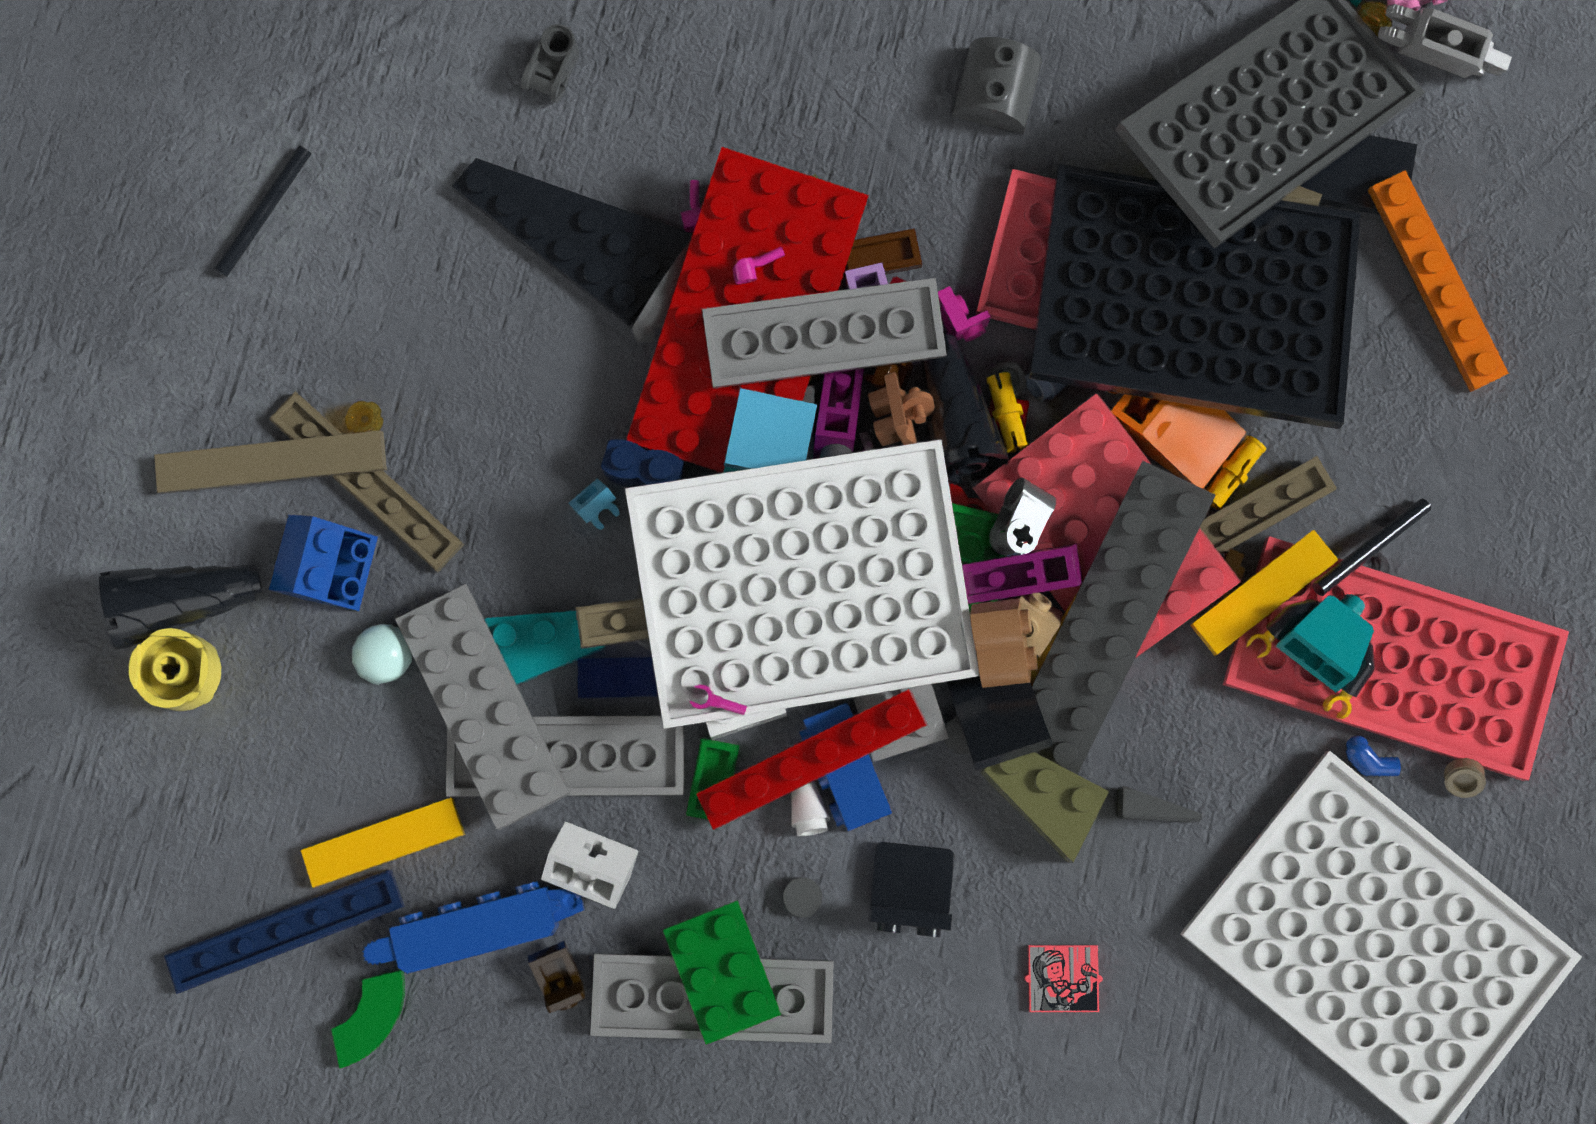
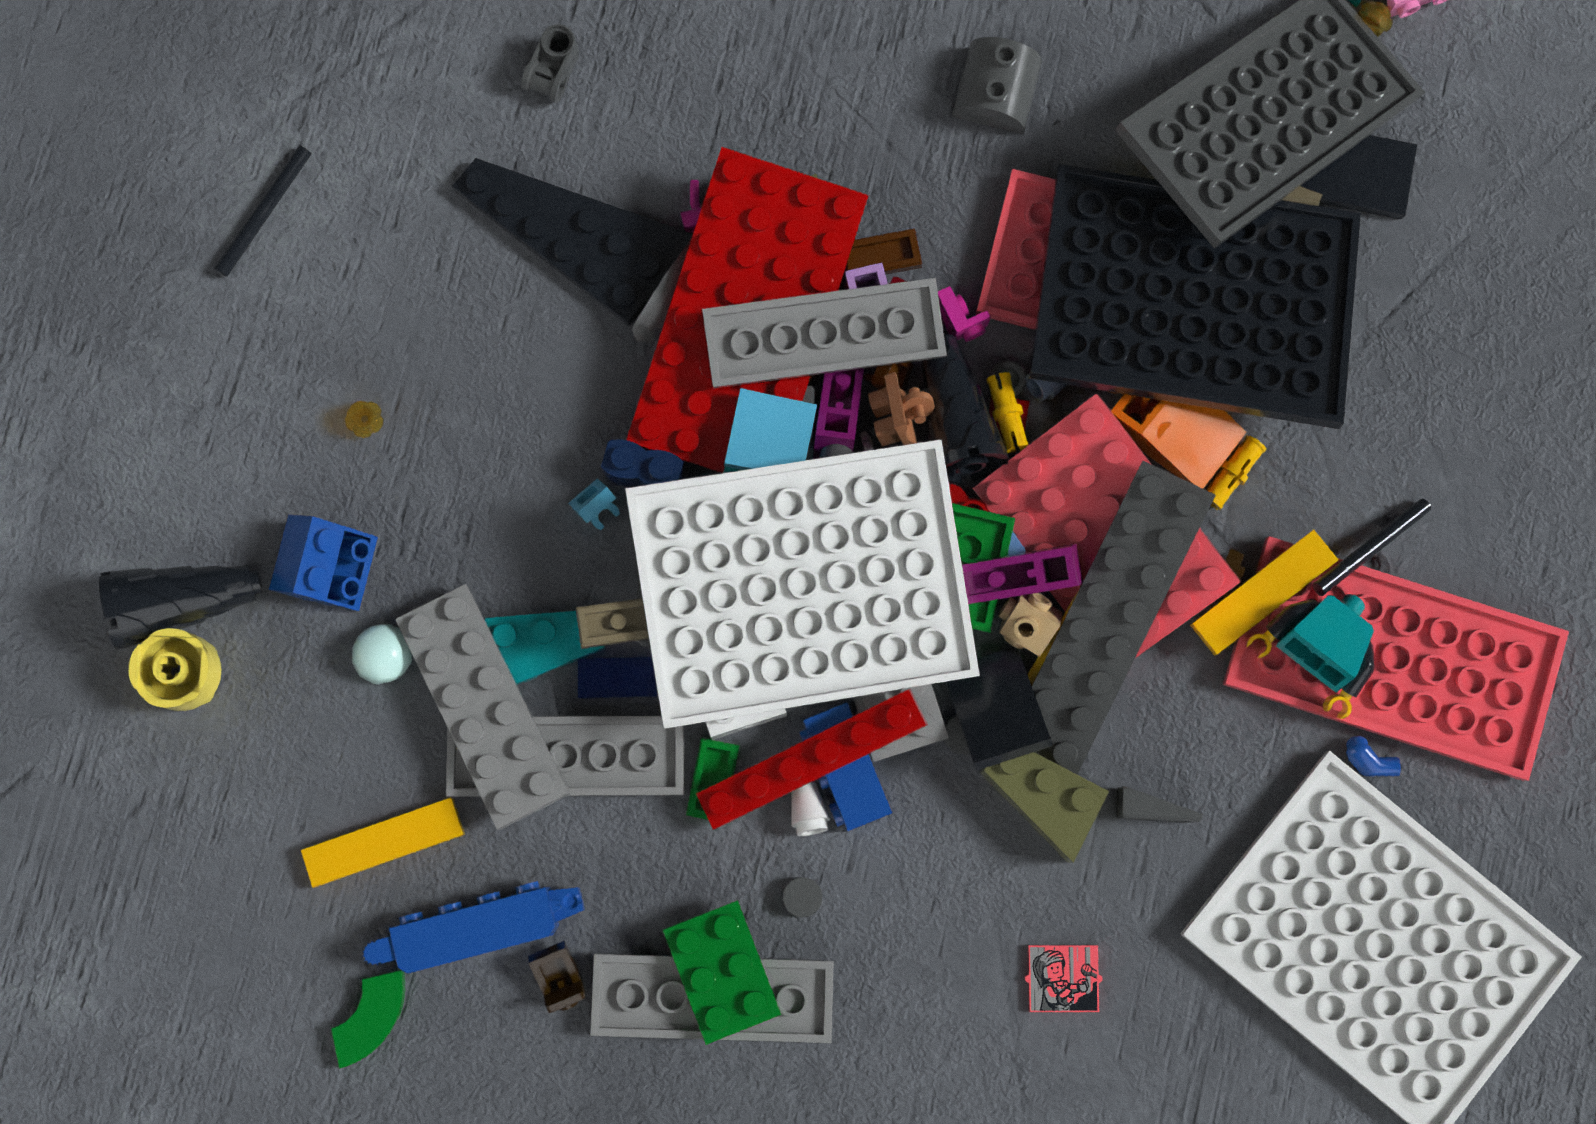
(270, 462): dark tan tile -> none
(284, 931): dark blue tile -> none
(375, 490): dark tan tile -> none
(589, 865): white brick -> none
(718, 702): dark pink hand -> none
(745, 271): dark pink hand -> none
(912, 888): black bracket -> none
(1002, 642): medium nougat brick -> none
(1022, 518): dark grey piece -> none
(1268, 505): dark tan plate -> none
(1437, 281): orange plate -> none
(1444, 42): light grey hinge -> none
(1464, 777): dark tan tile -> none

